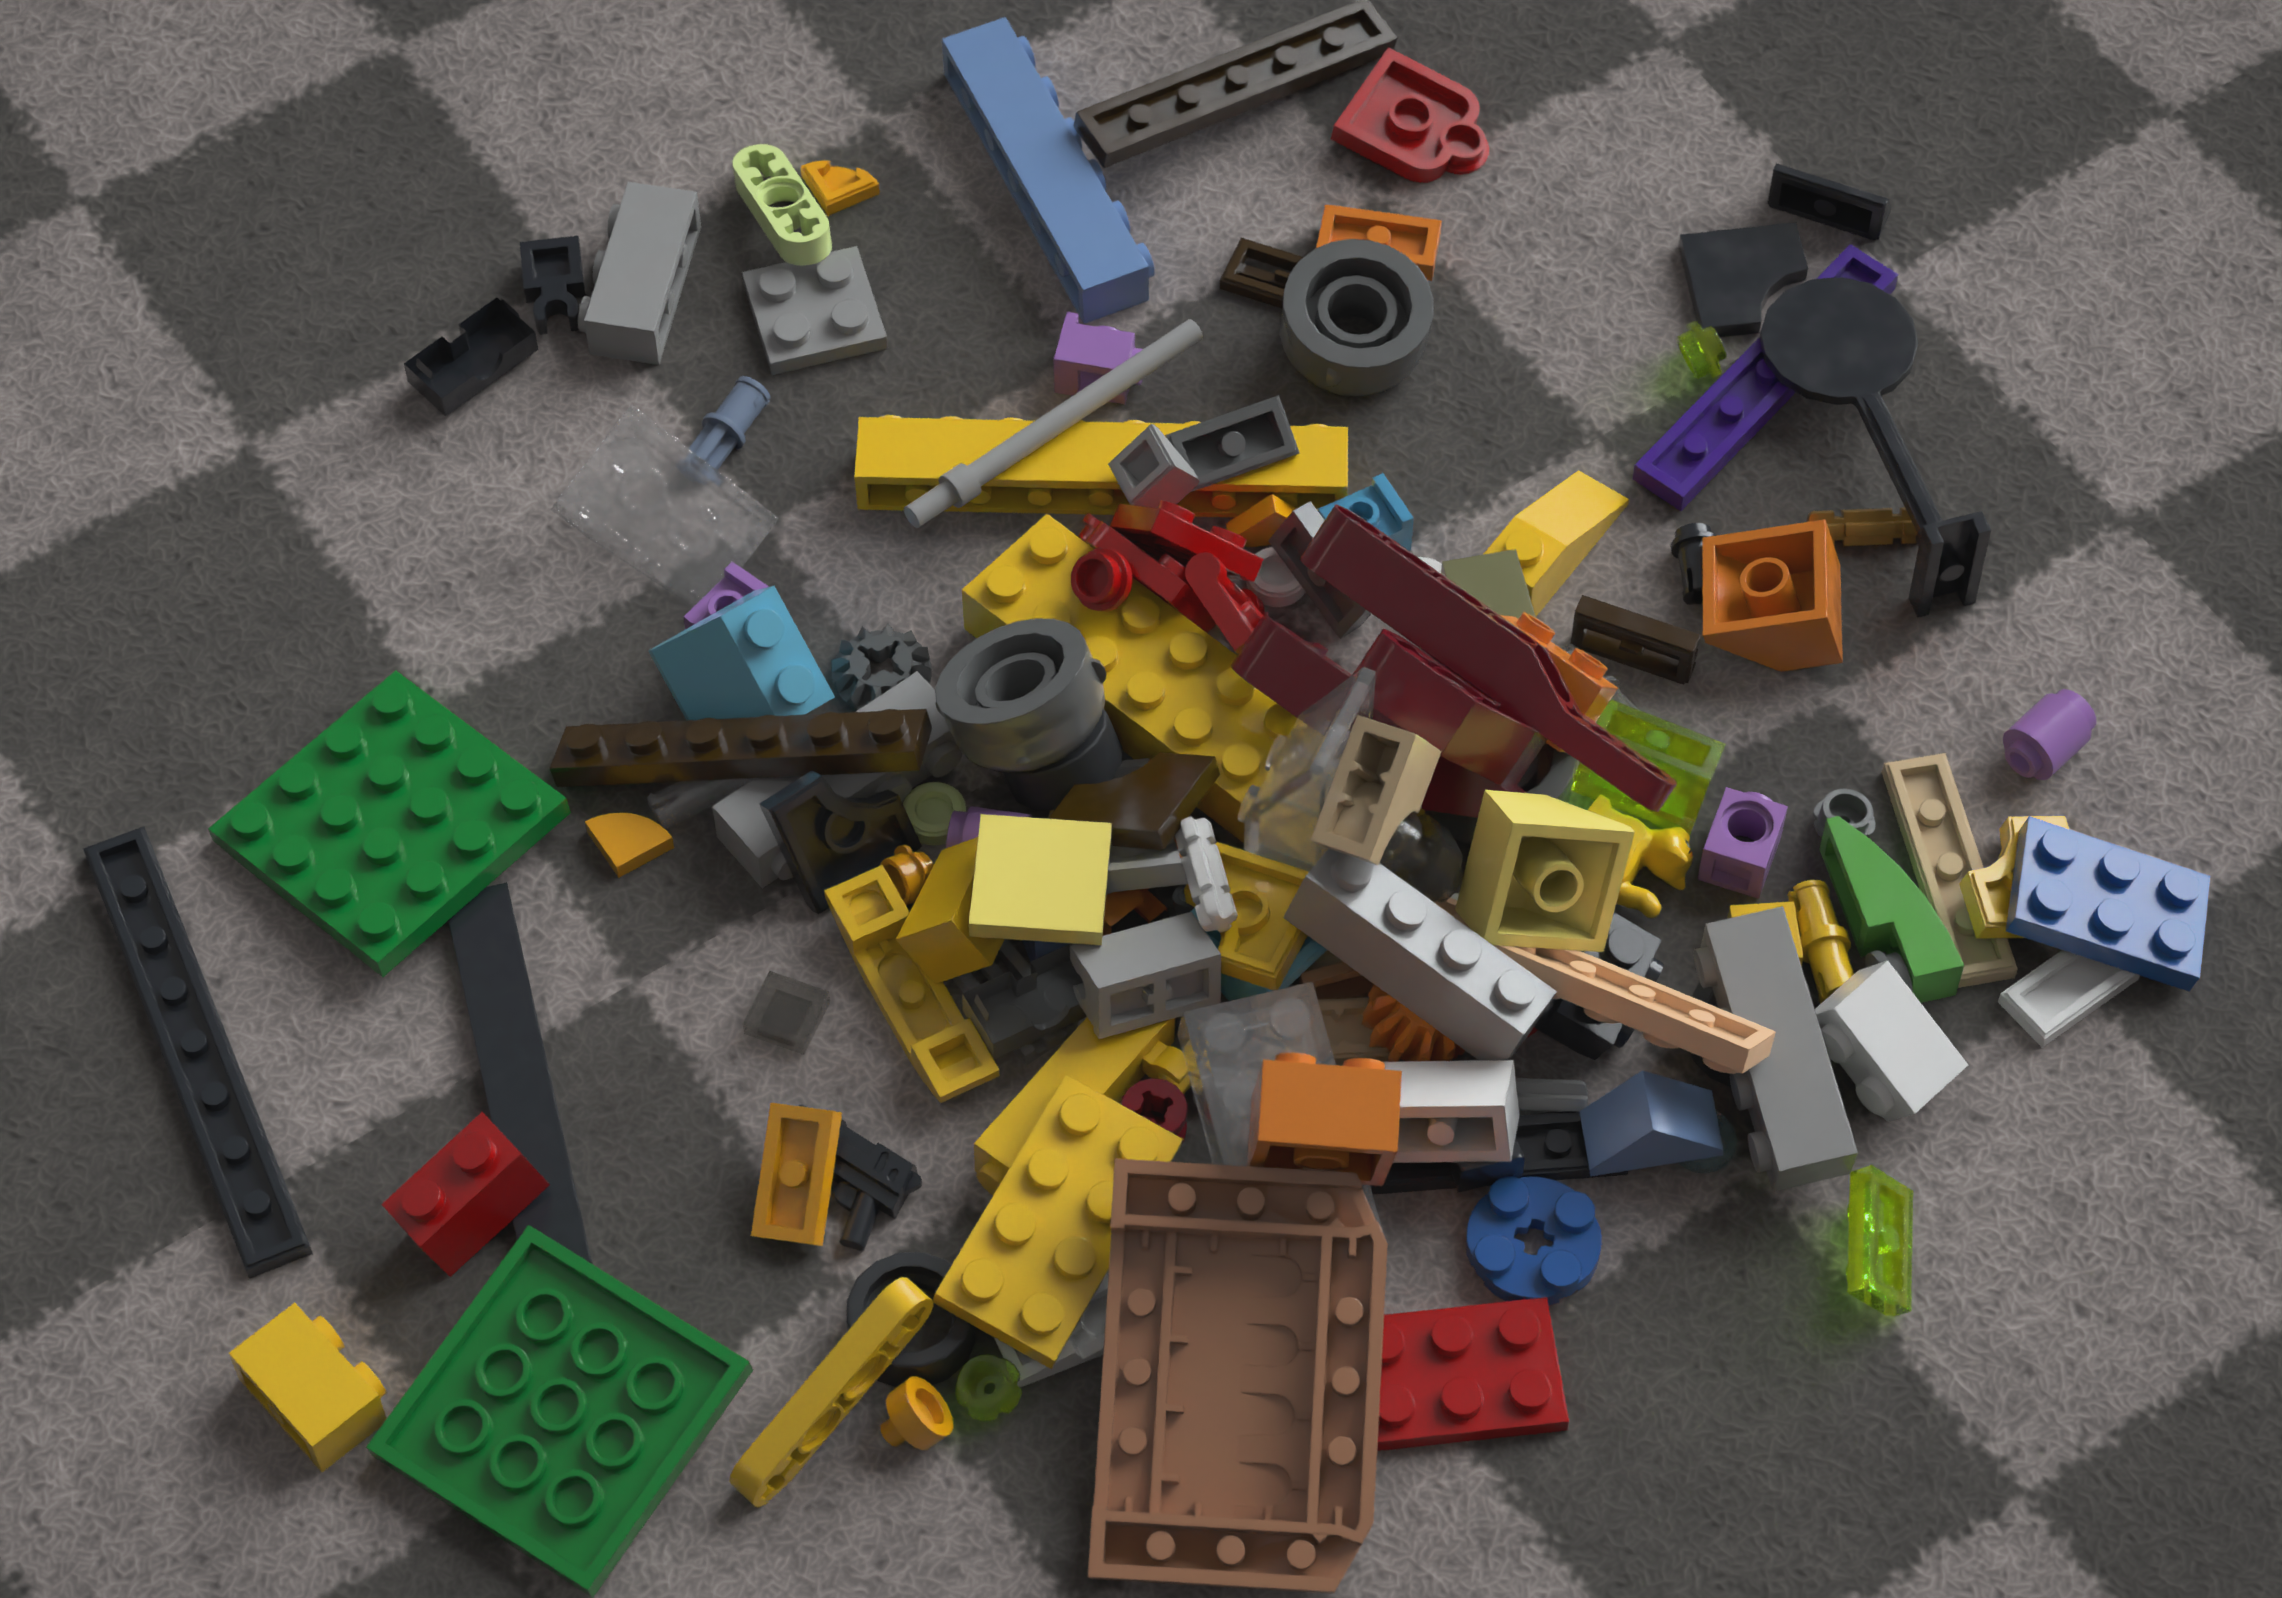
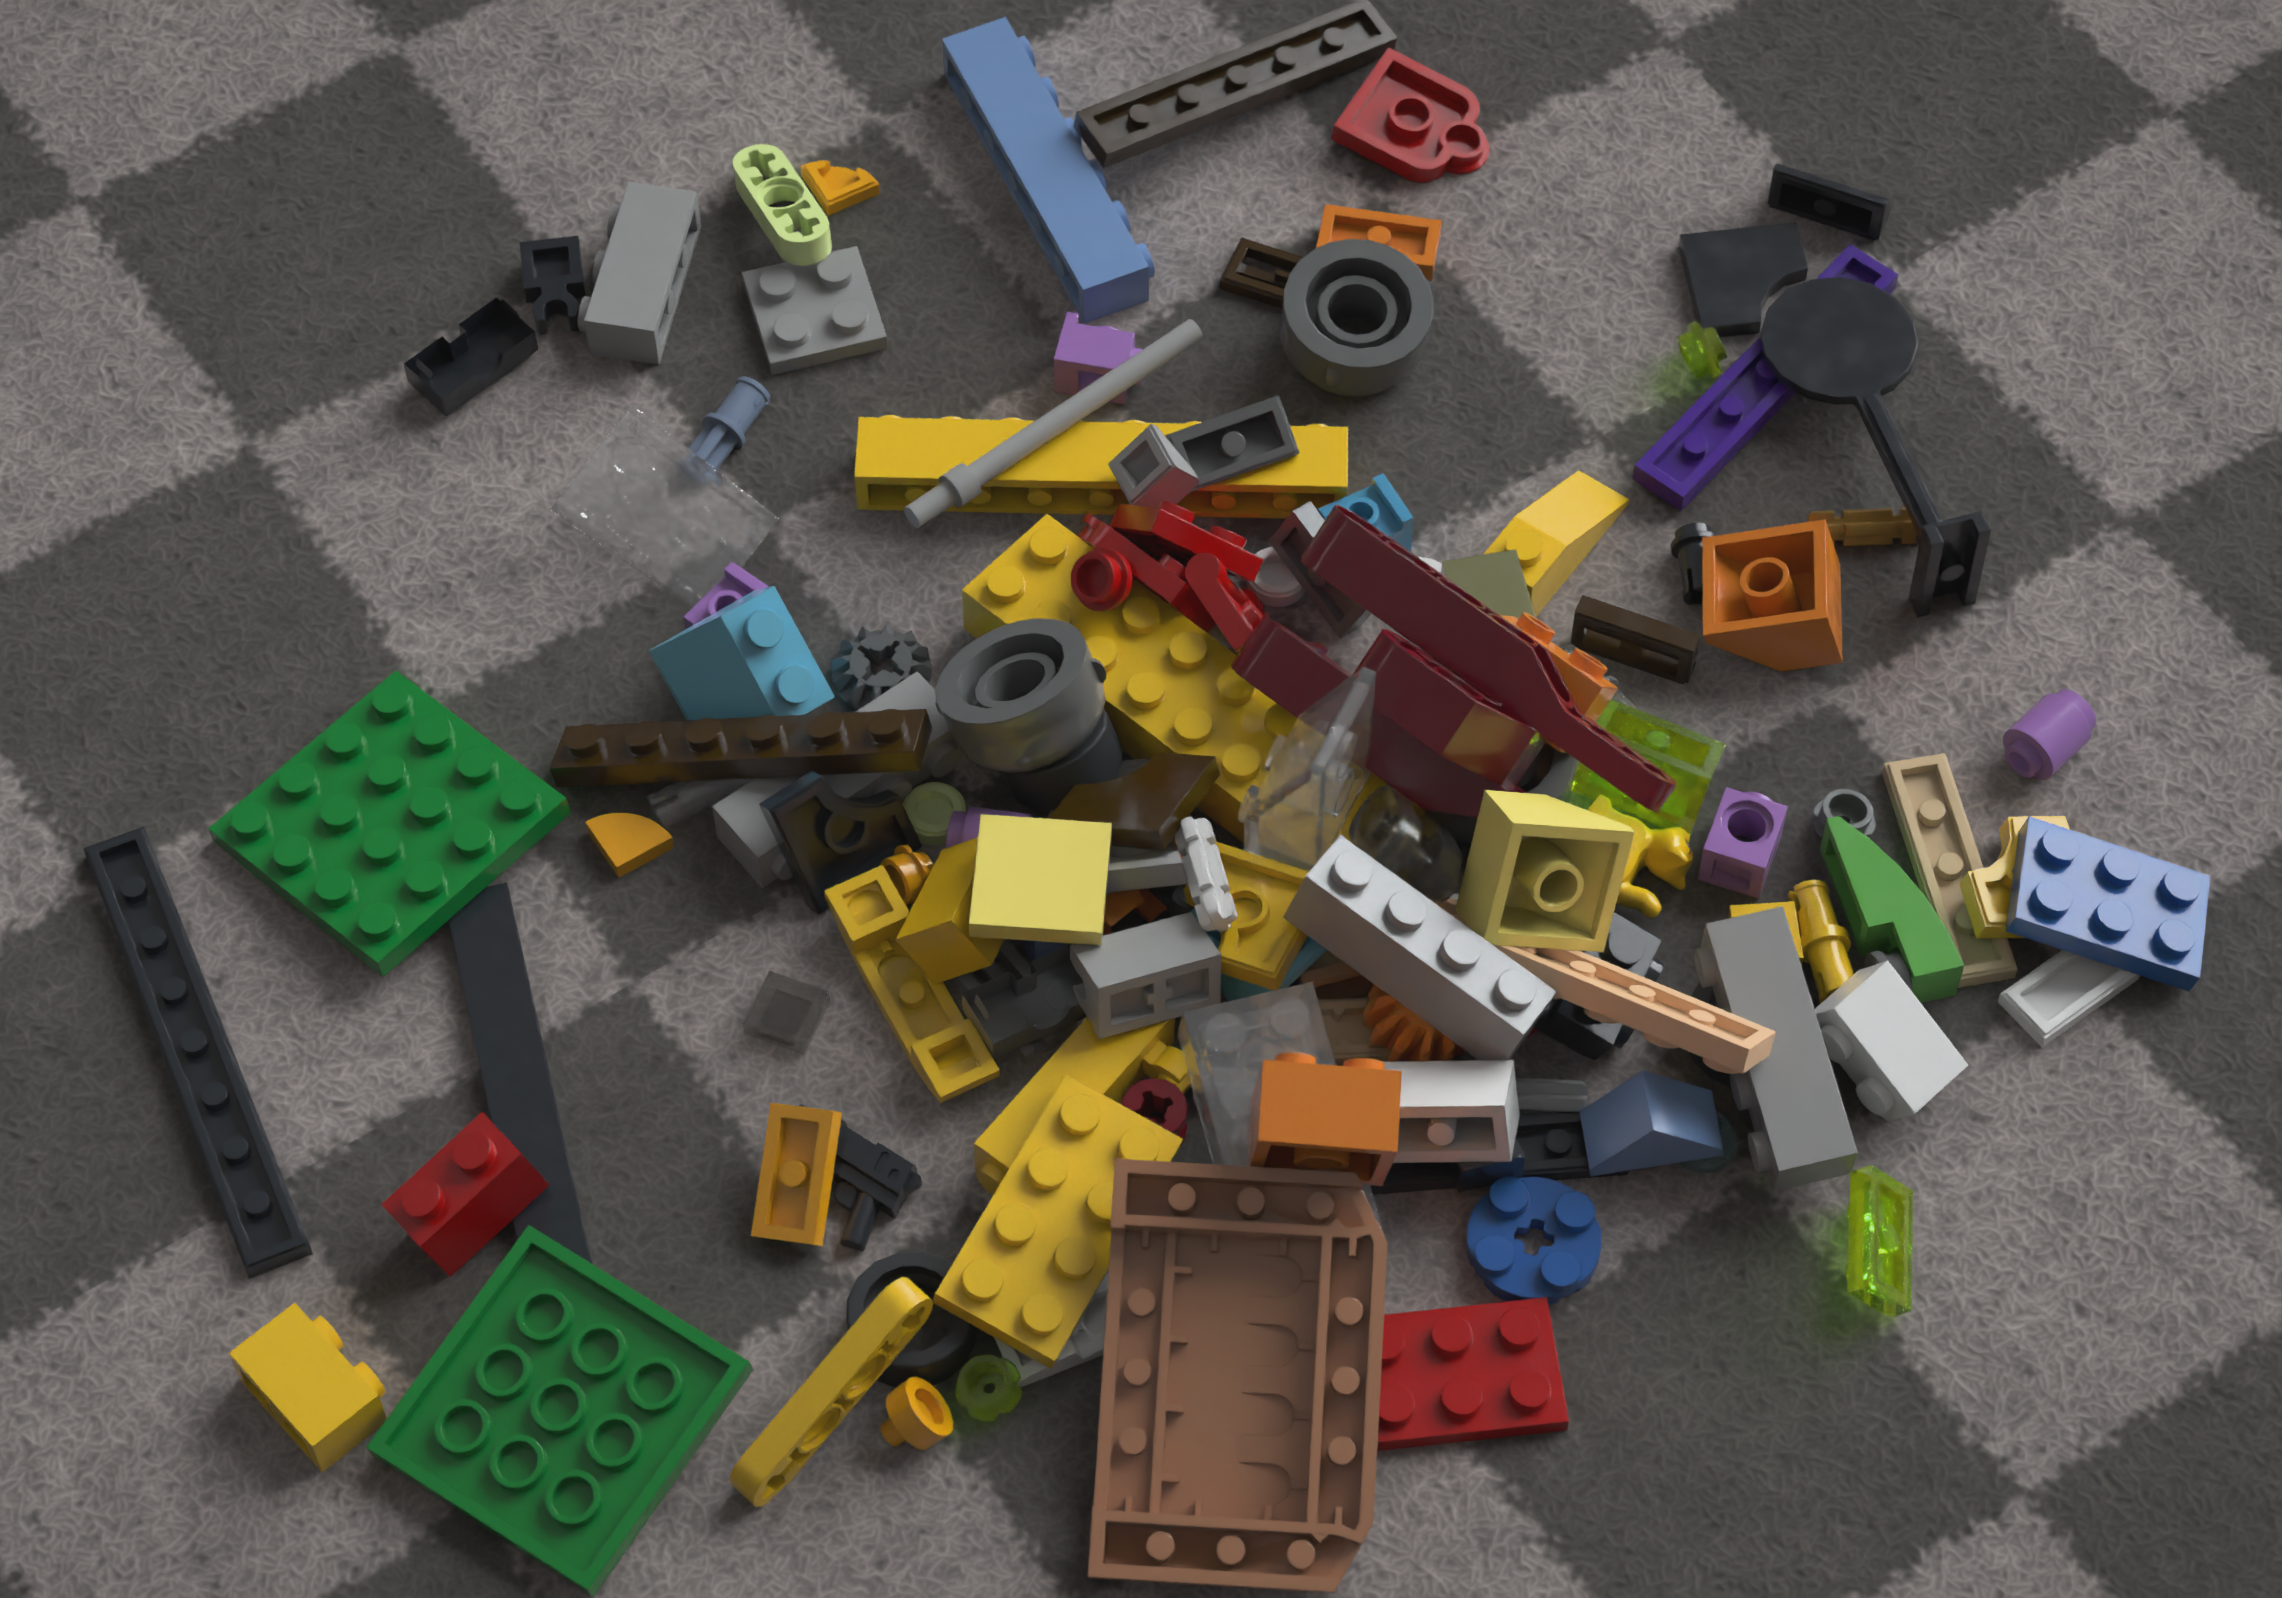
(1260, 520): light orange tile -> none
(1374, 789): tan arch -> none

